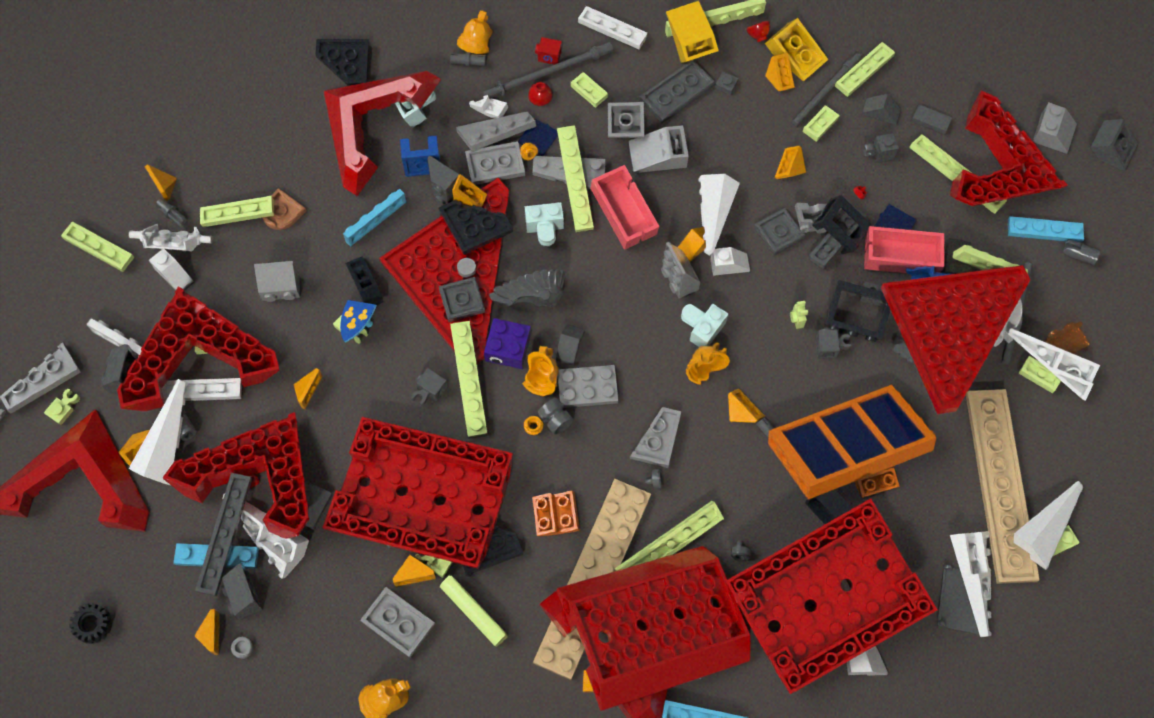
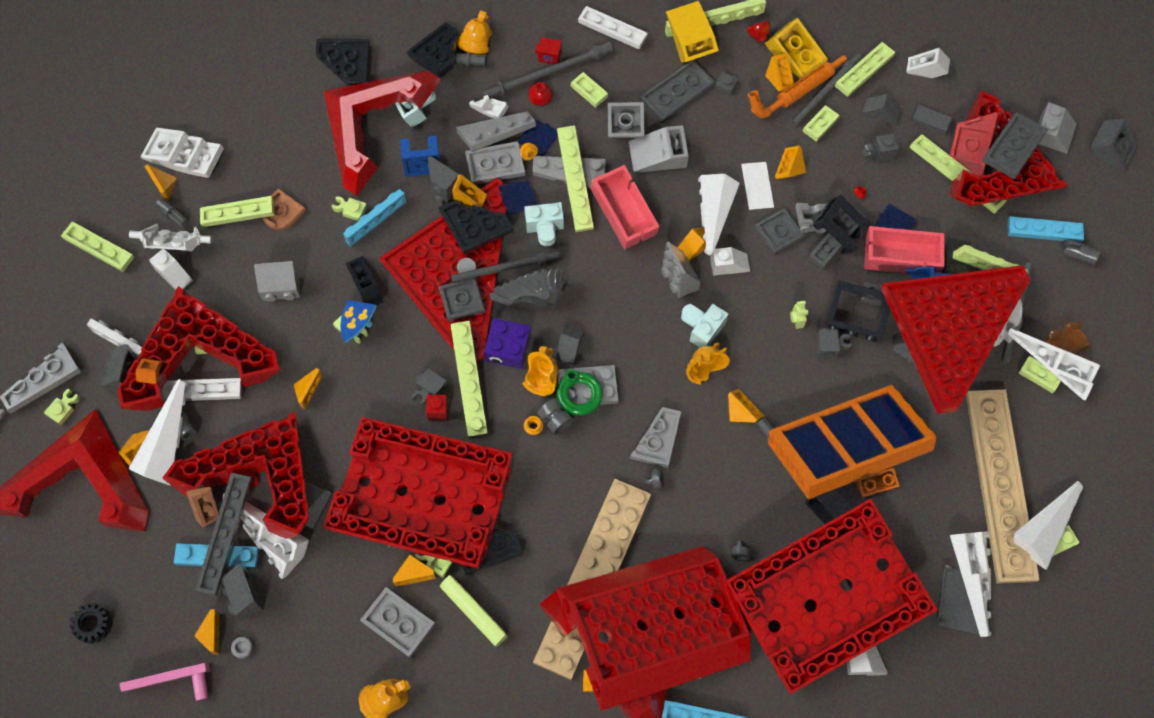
(148, 371): none -> orange slope
(182, 152): none -> white slope
(196, 671): none -> bright pink piece
(203, 505): none -> nougat slope
(352, 209): none -> yellowish green plate
(436, 50): none -> black plate
(437, 408): none -> red brick
(517, 196): none -> clear blue piece
(539, 259): none -> dark grey bar
(556, 513): orange slope -> none
(587, 379): none -> green piece
(677, 536): yellowish green plate -> none
(757, 185): none -> white sticker
(796, 90): none -> orange piece
(929, 64): none -> white slope
(973, 142): none -> red wing
(1015, 145): none -> dark grey tile

